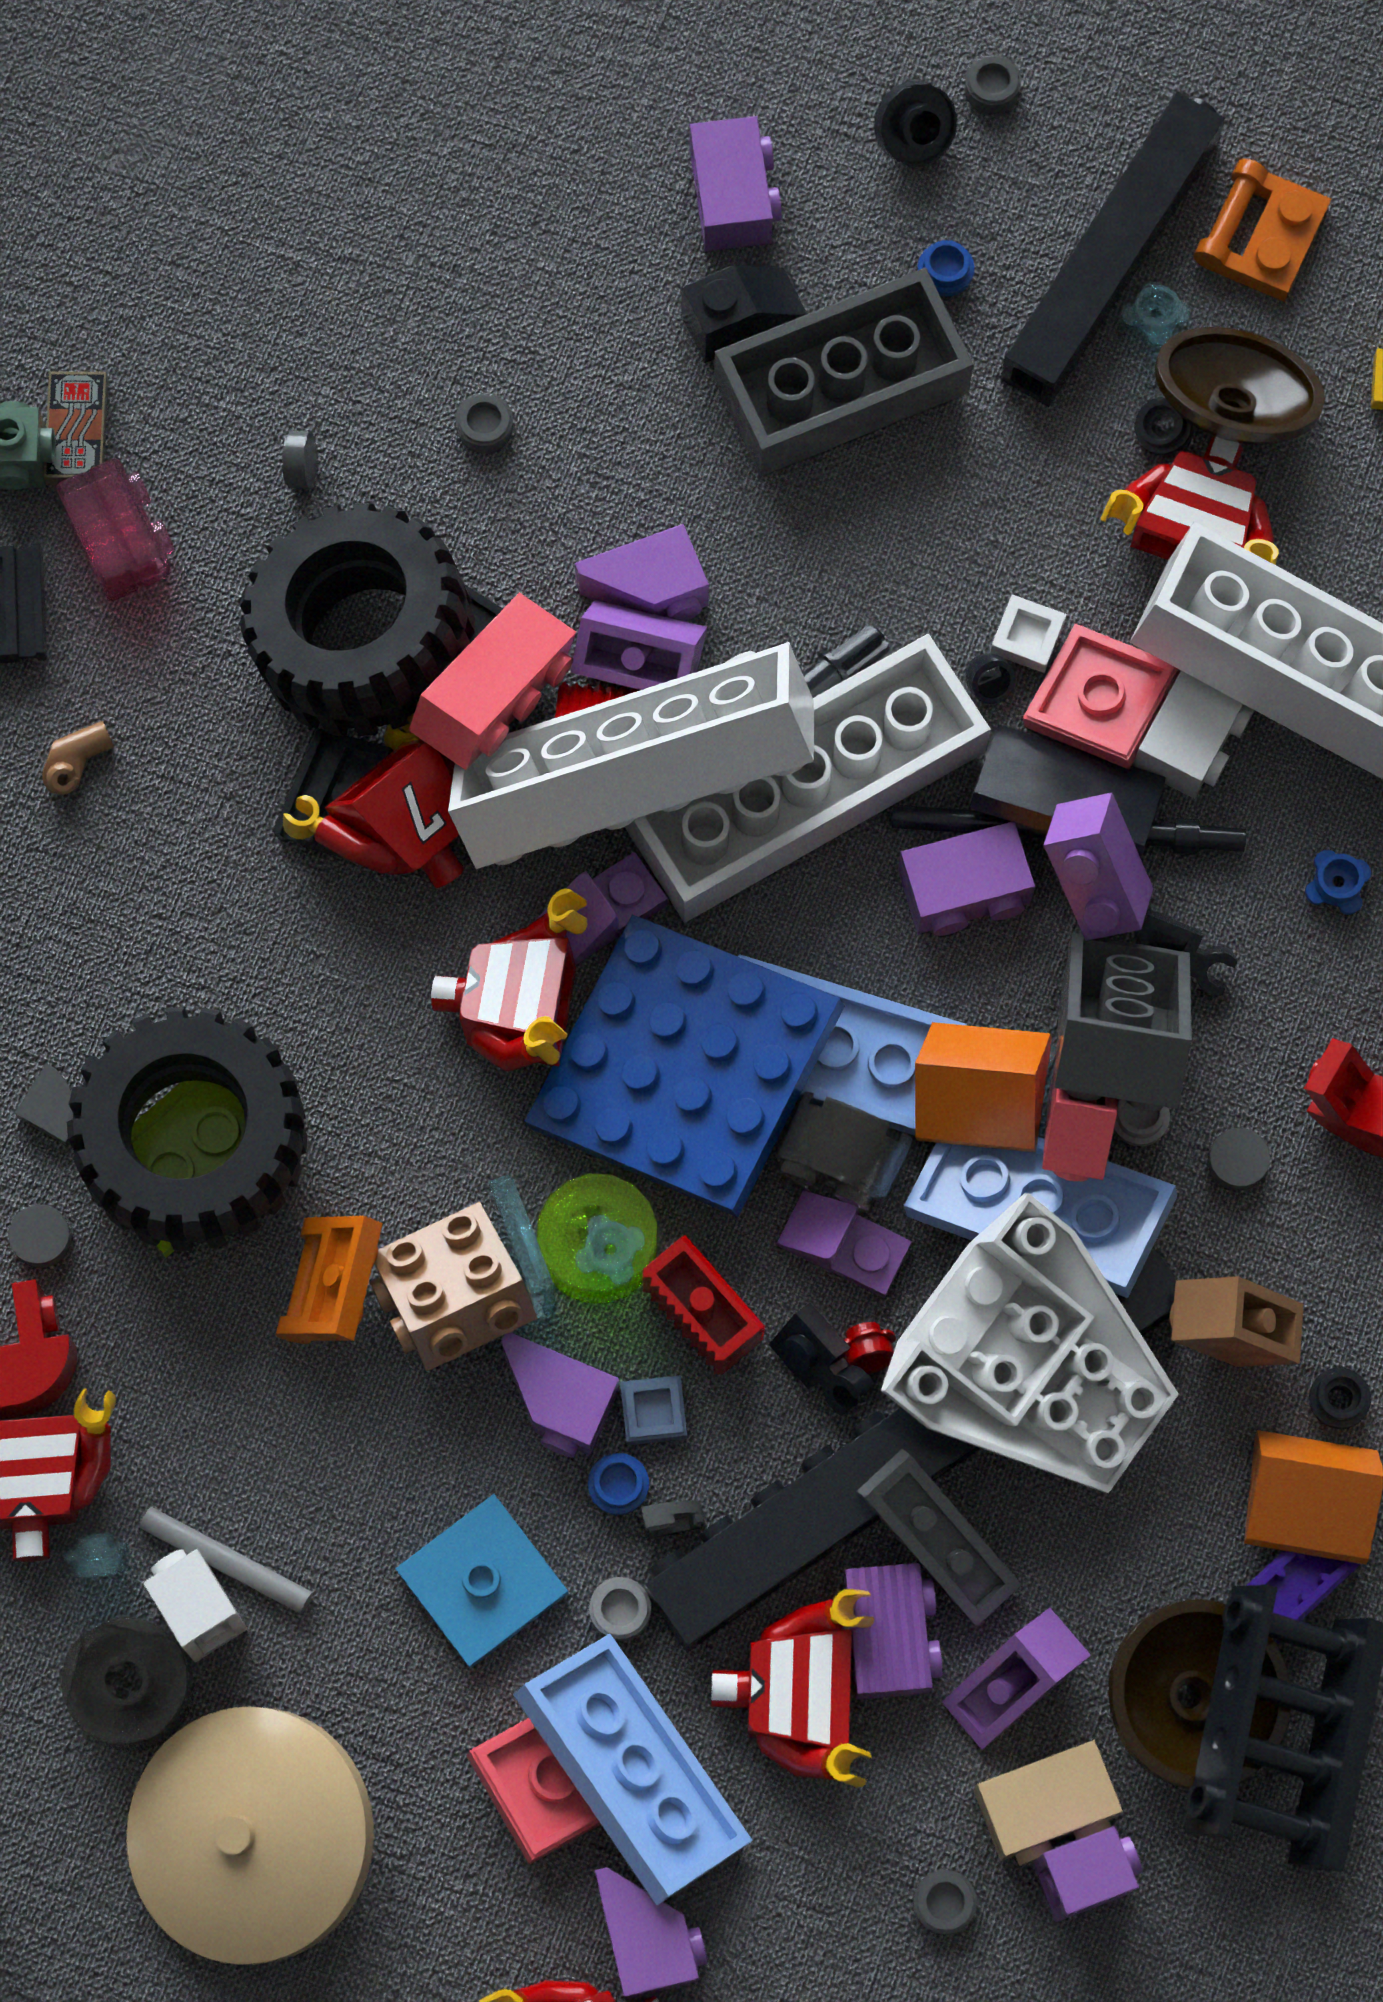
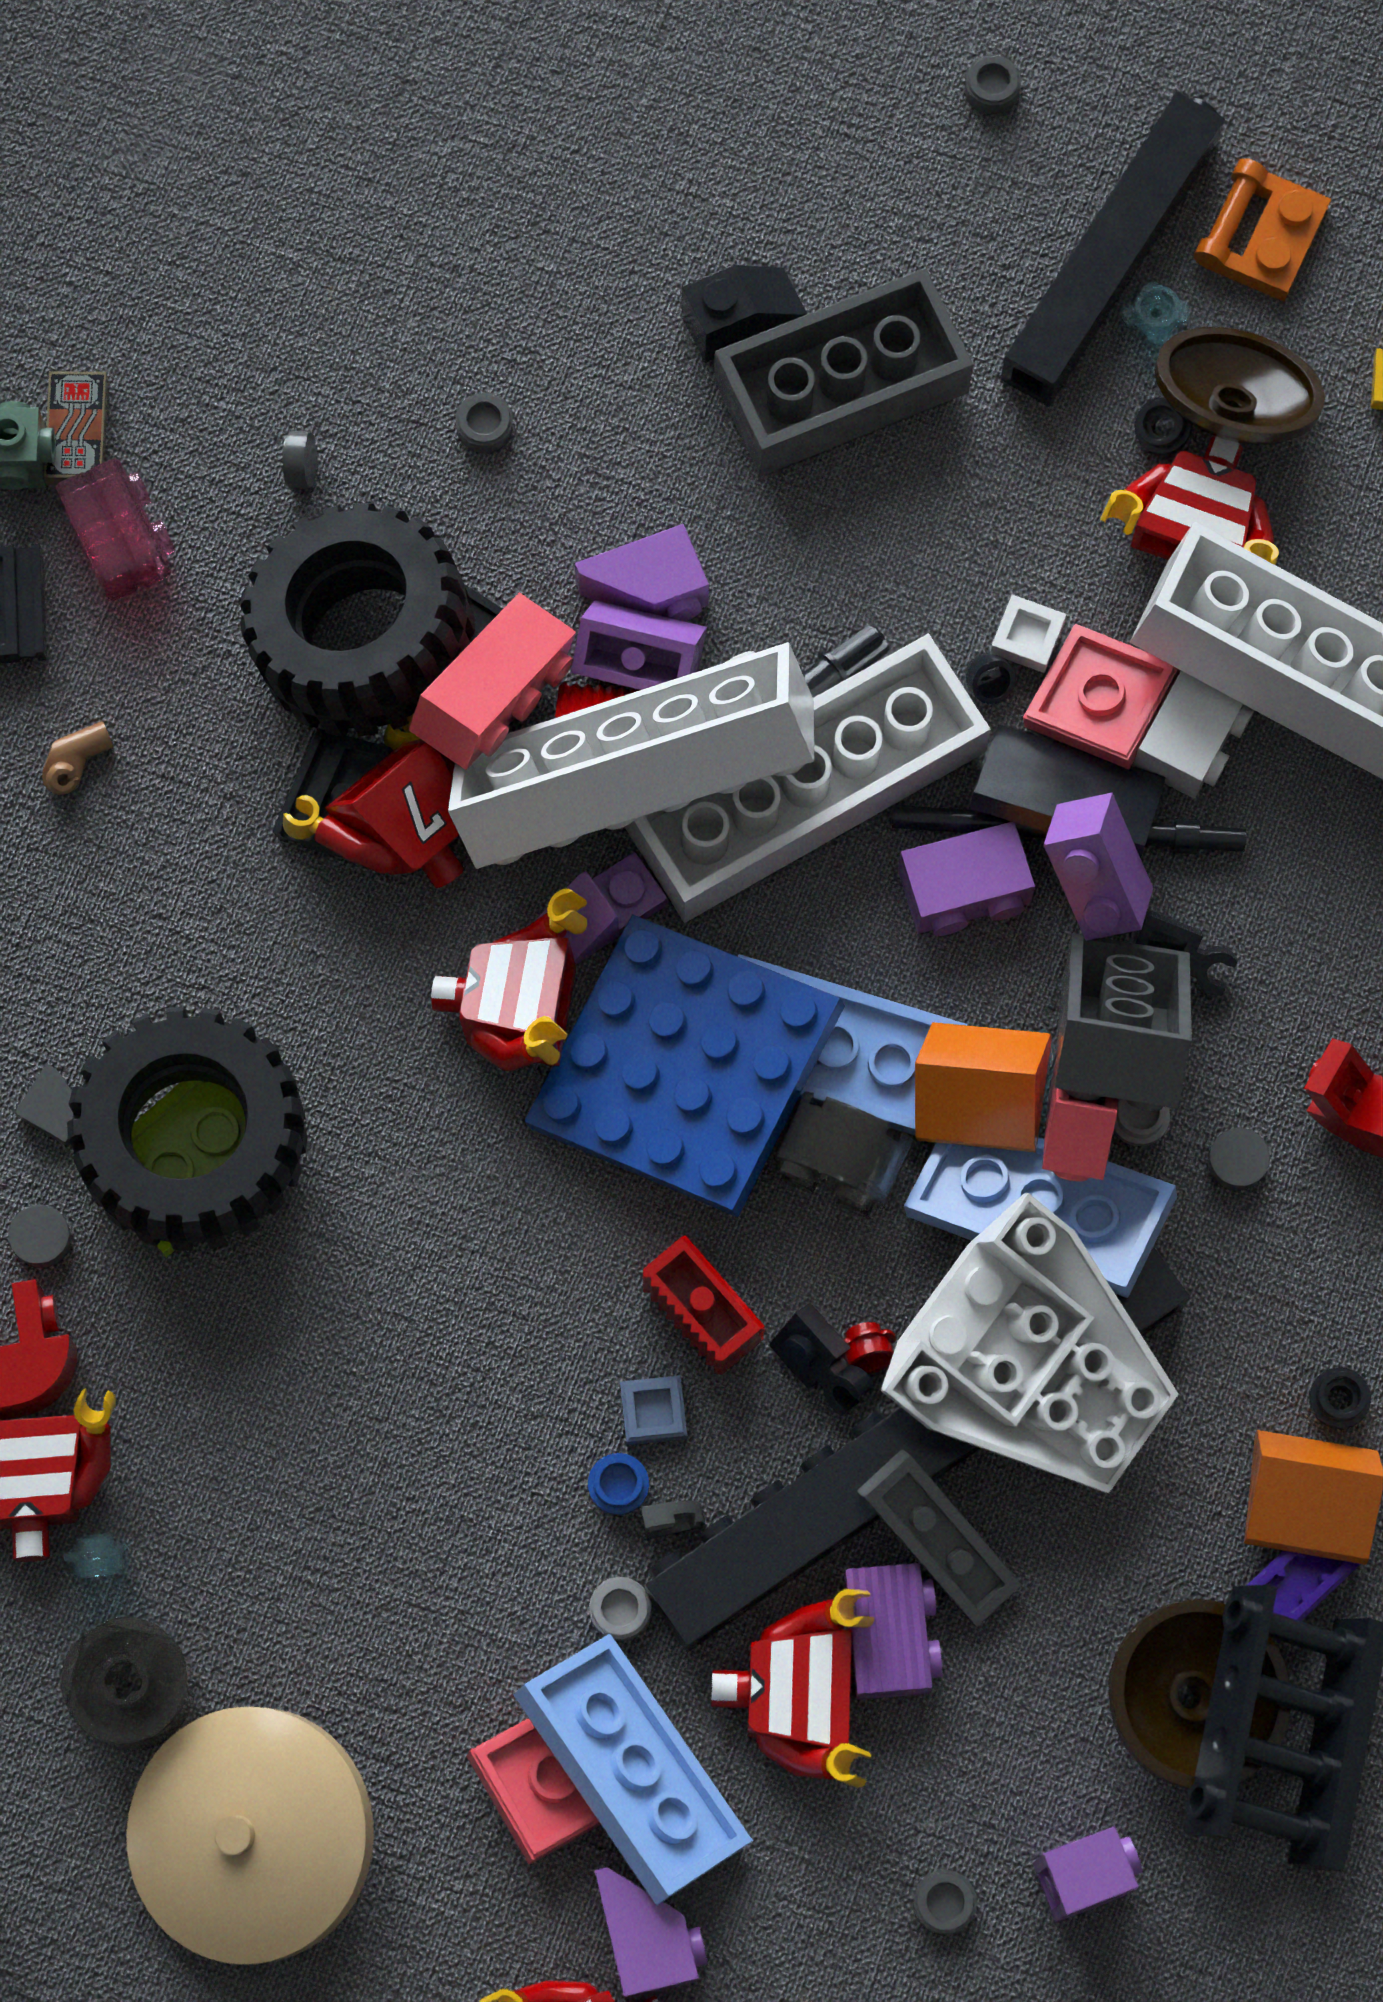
(193, 1603): white brick -> none
(226, 1560): light grey bar -> none
(331, 1279): orange plate -> none
(451, 1287): medium nougat brick -> none
(482, 1581): dark azure plate -> none
(522, 1244): clear light blue tile -> none
(561, 1395): medium lavender slope -> none
(564, 1224): clear neon green piece -> none
(603, 1233): clear light blue plate -> none
(732, 183): medium lavender brick -> none
(844, 1242): medium lavender slope -> none
(915, 123): black plate -> none
(948, 266): blue plate -> none
(1016, 1678): medium lavender slope -> none
(1048, 1802): tan brick -> none
(1237, 1321): medium nougat brick -> none
(1343, 866): blue plate -> none

